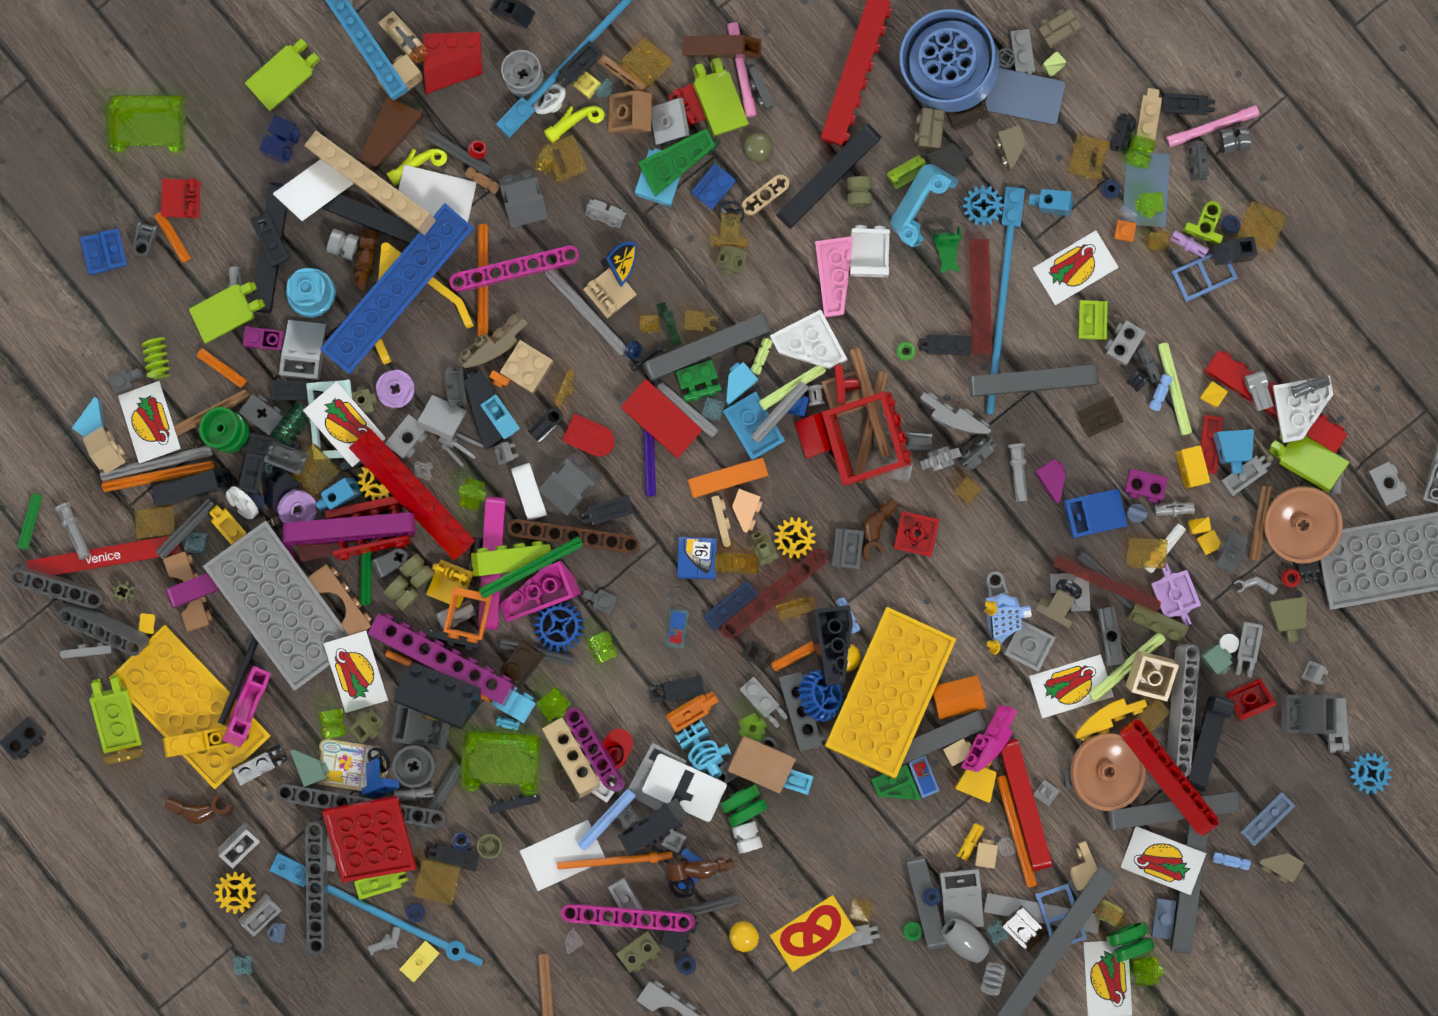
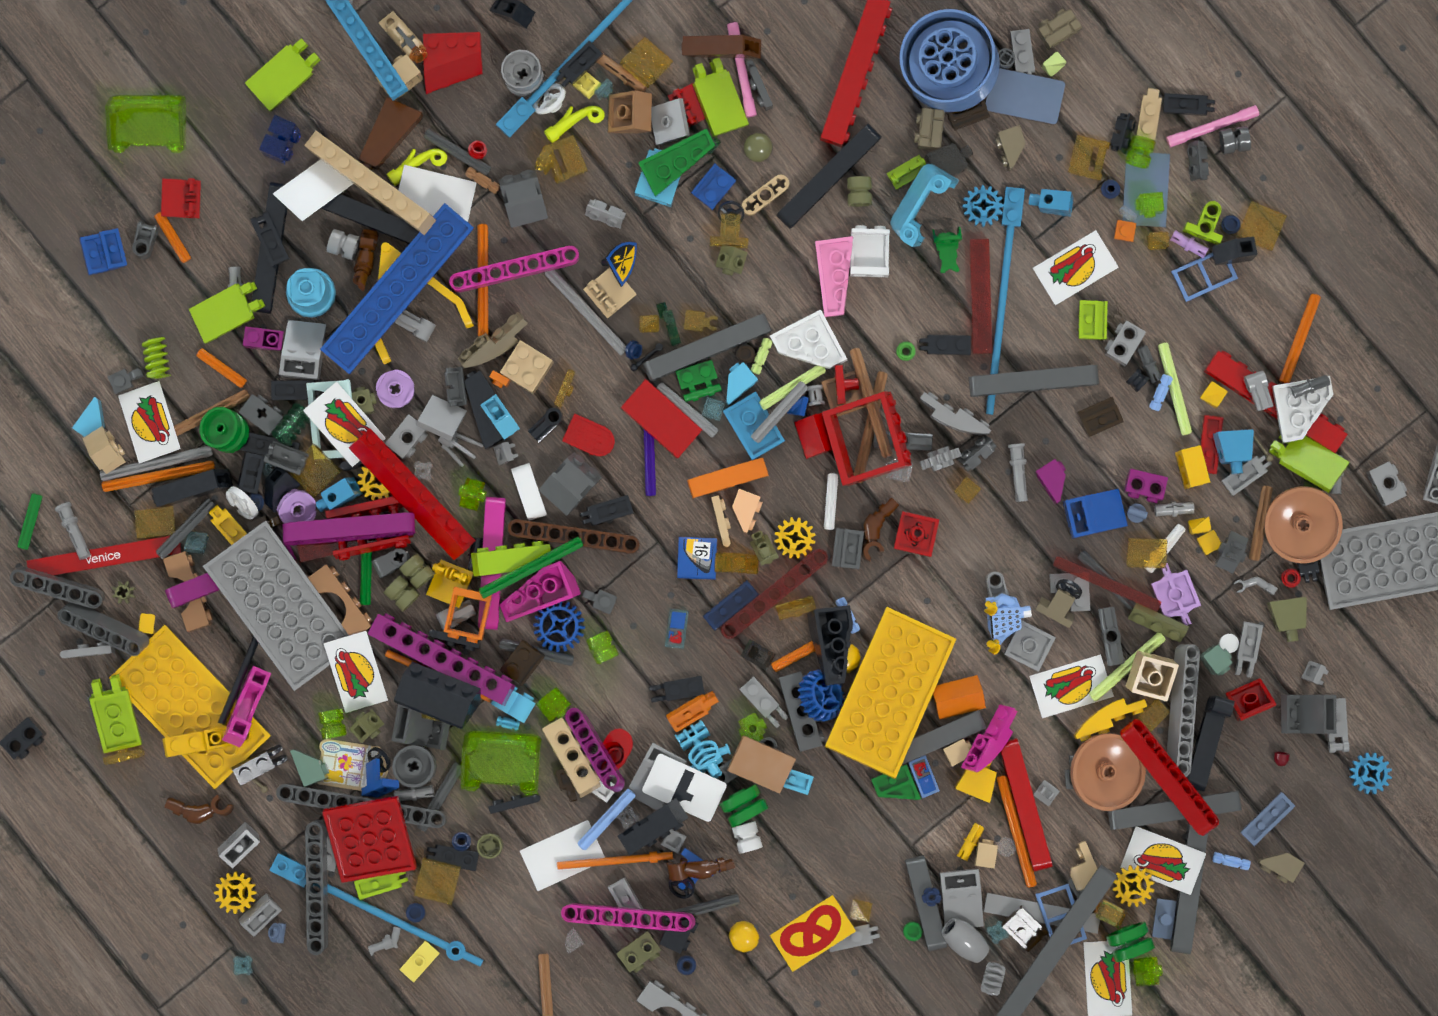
(418, 326): none -> light grey piece
(831, 497): none -> white axle
(1140, 891): none -> yellow gear
(1281, 758): none -> dark red hinge
(1300, 338): none -> orange axle

